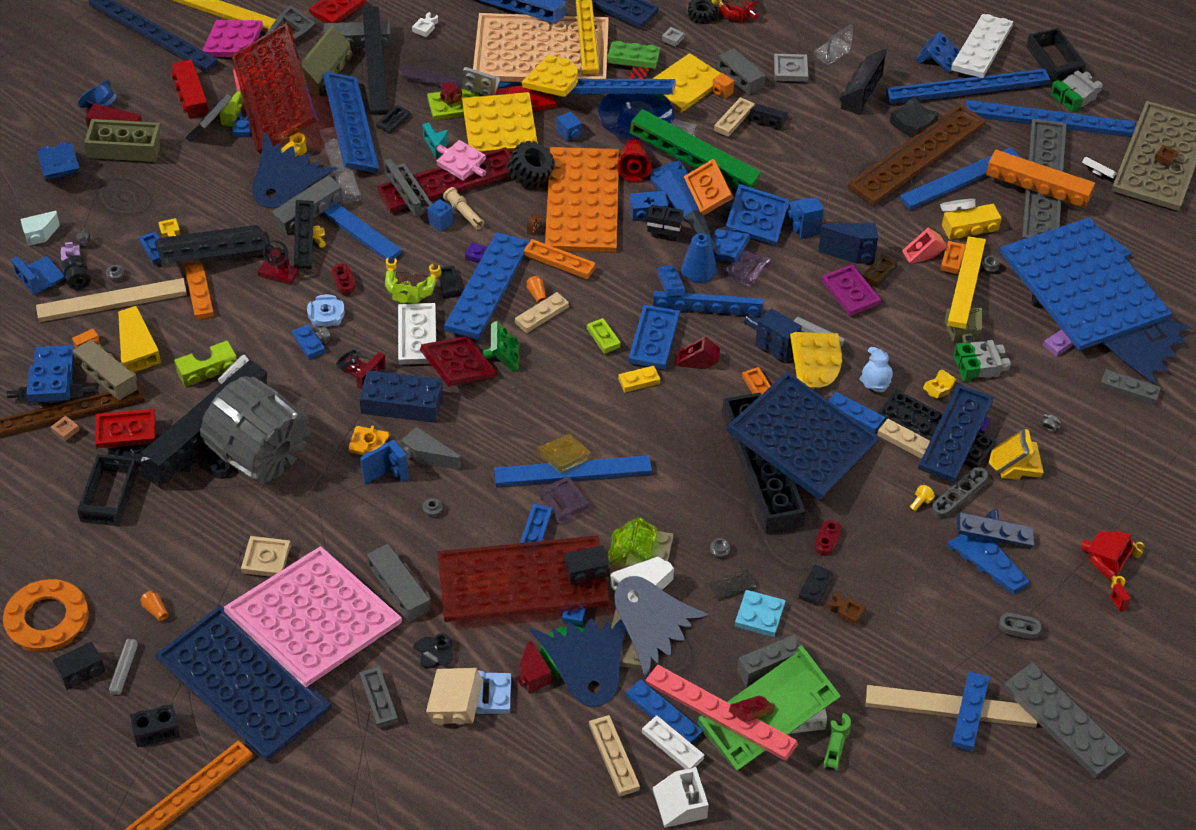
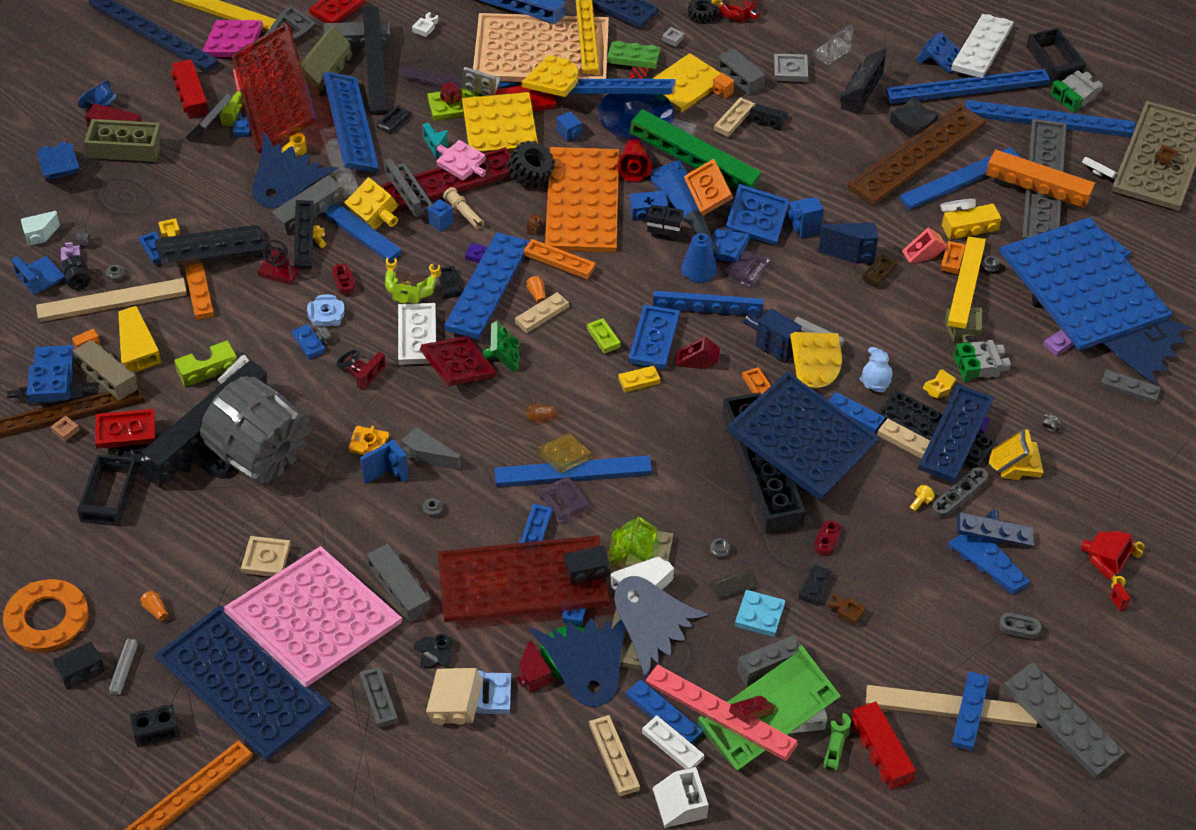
(373, 205): none -> yellow brick
(401, 396): dark blue brick -> none
(539, 412): none -> clear orange cone
(670, 281): blue plate -> none
(850, 290): magenta plate -> none
(883, 745): none -> red brick

